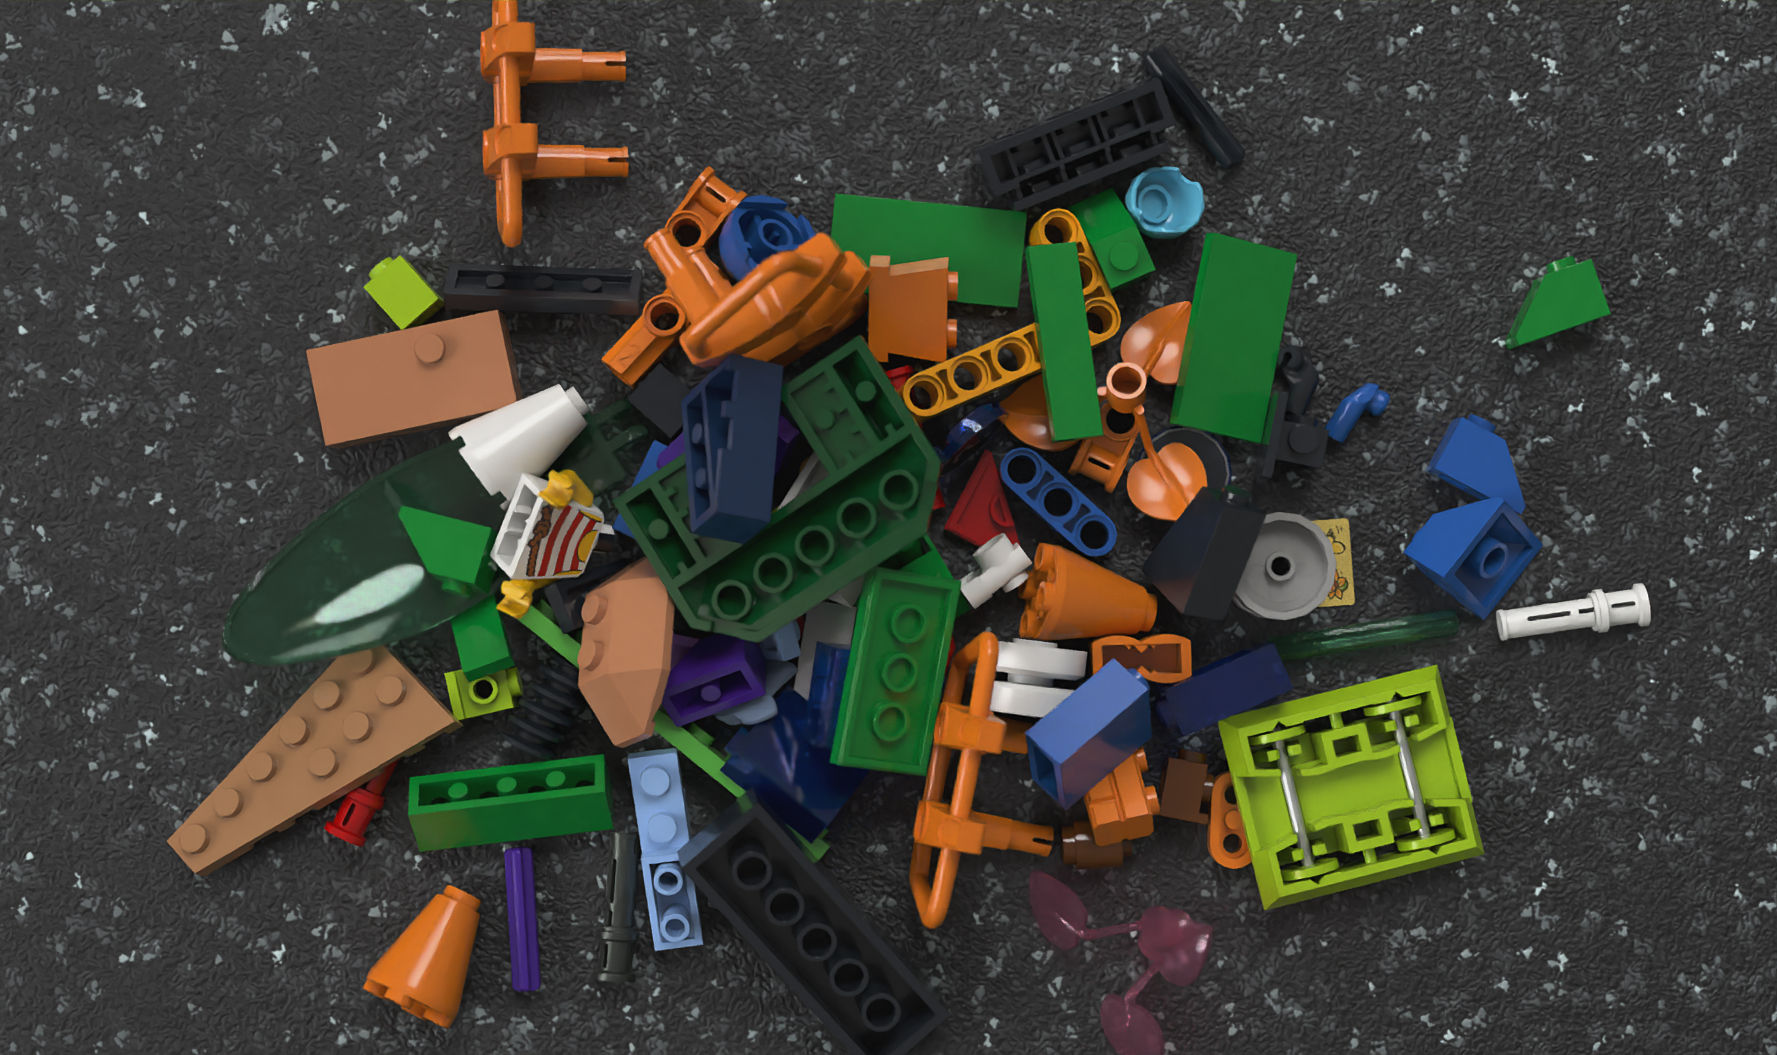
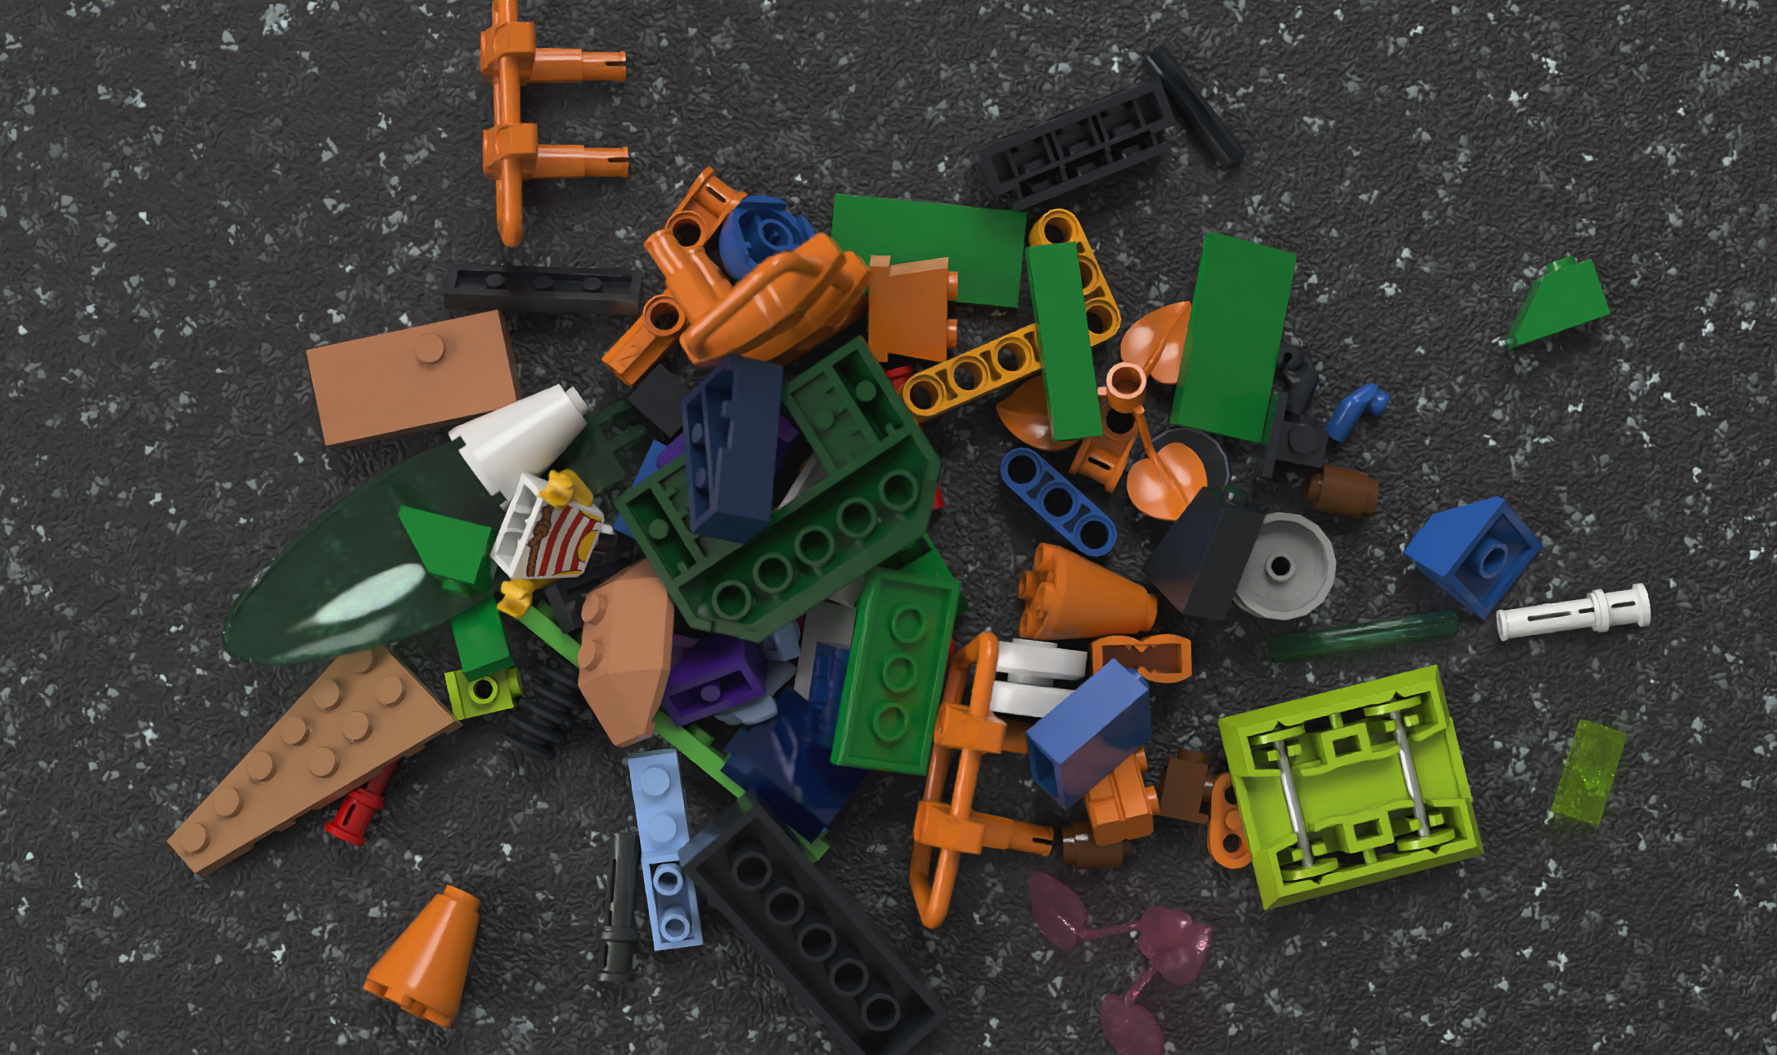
(403, 292): lime brick -> none
(511, 803): green brick -> none
(522, 919): dark purple axle -> none
(971, 435): clear blue tile -> none
(982, 507): red tile -> none
(1000, 565): white plate -> none
(1113, 239): green slope -> none
(1164, 202): medium azure hair -> none
(1222, 689): clear blue window -> none
(1341, 492): none -> reddish brown brick
(1343, 588): clear yellow sticker -> none
(1477, 462): blue slope -> none
(1589, 772): none -> clear neon green slope

